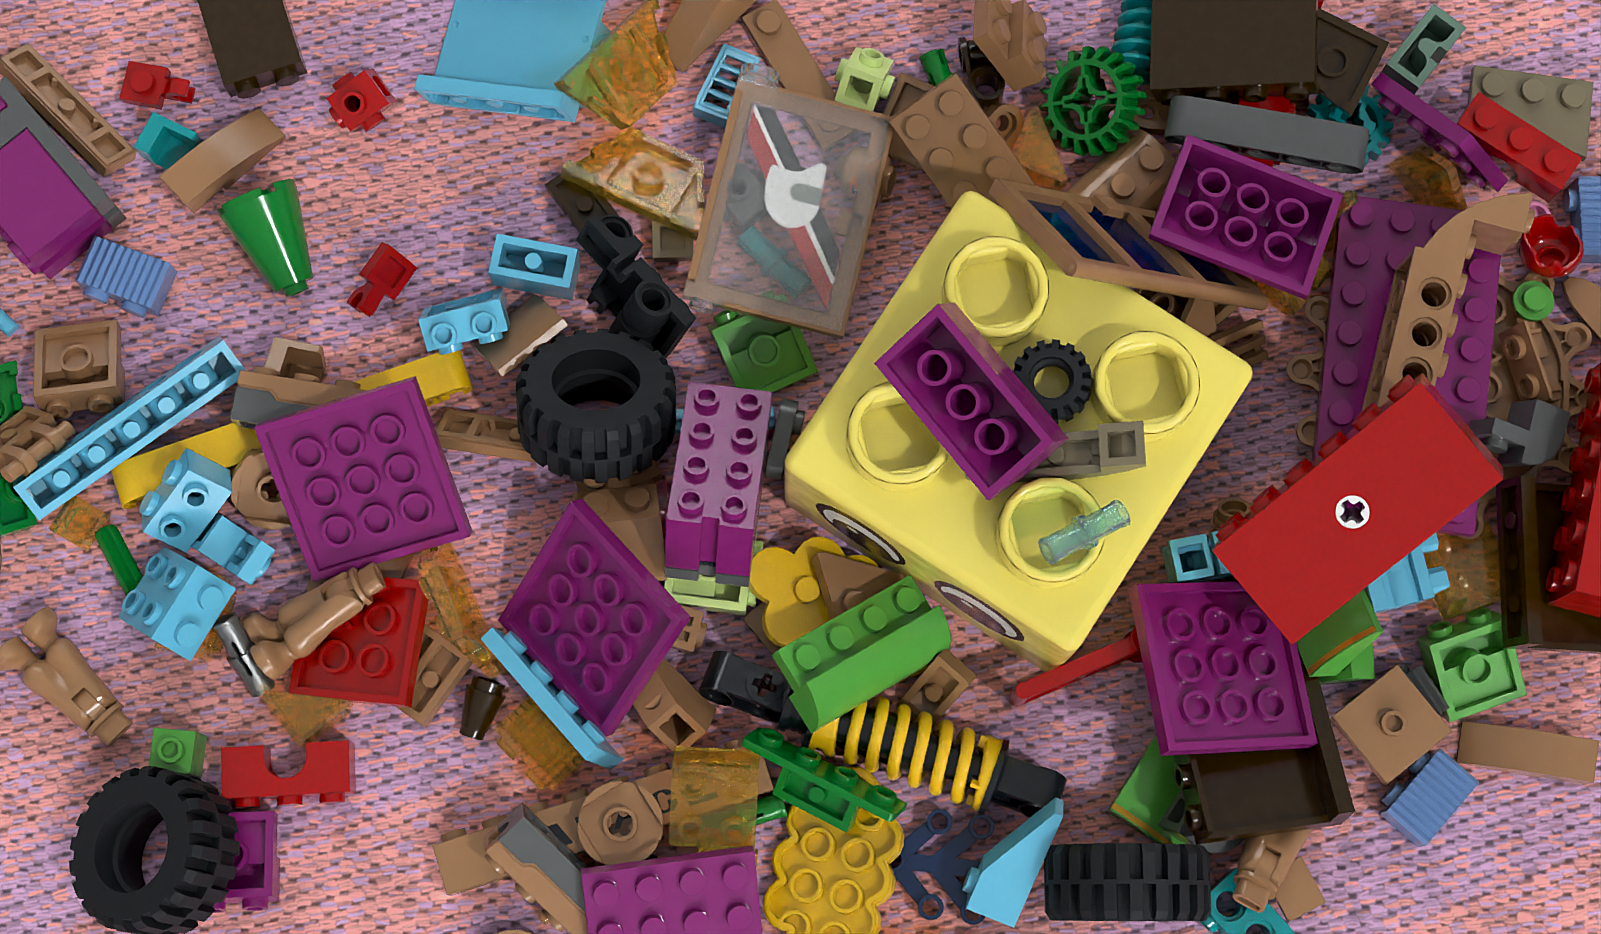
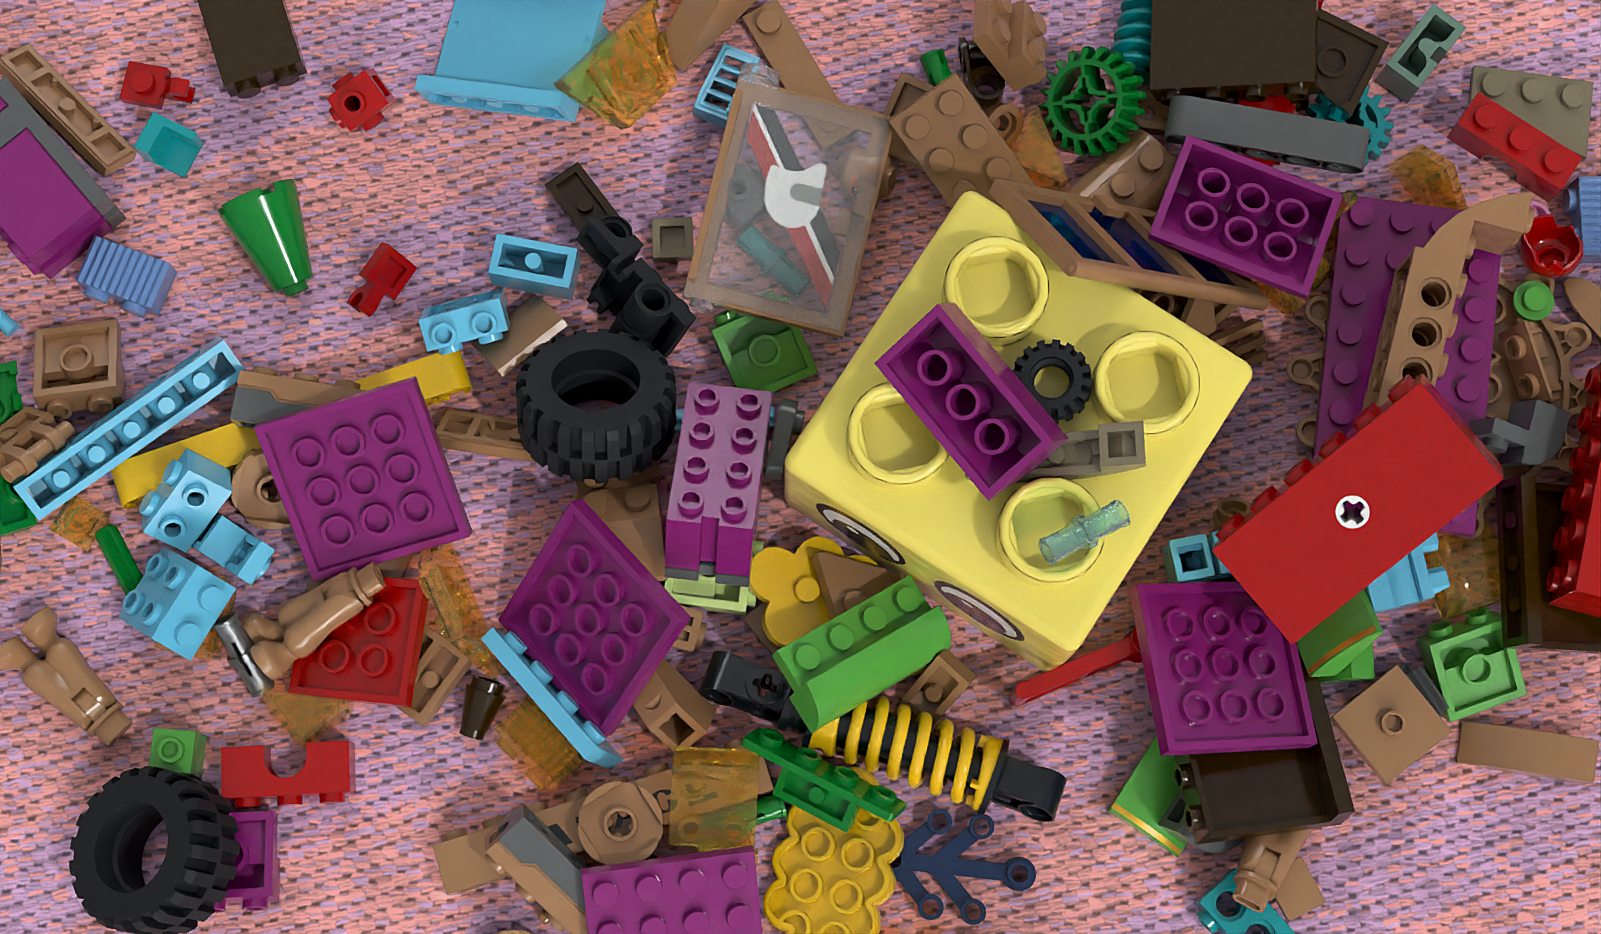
(222, 159): medium nougat slope -> none
(296, 357): medium nougat panel -> none
(645, 178): clear yellow wing -> none
(864, 79): yellowish green brick -> none
(1011, 866): medium azure slope -> none
(1127, 882): black tyre -> none
(1427, 796): medium blue brick -> none
(1440, 133): magenta plate -> none

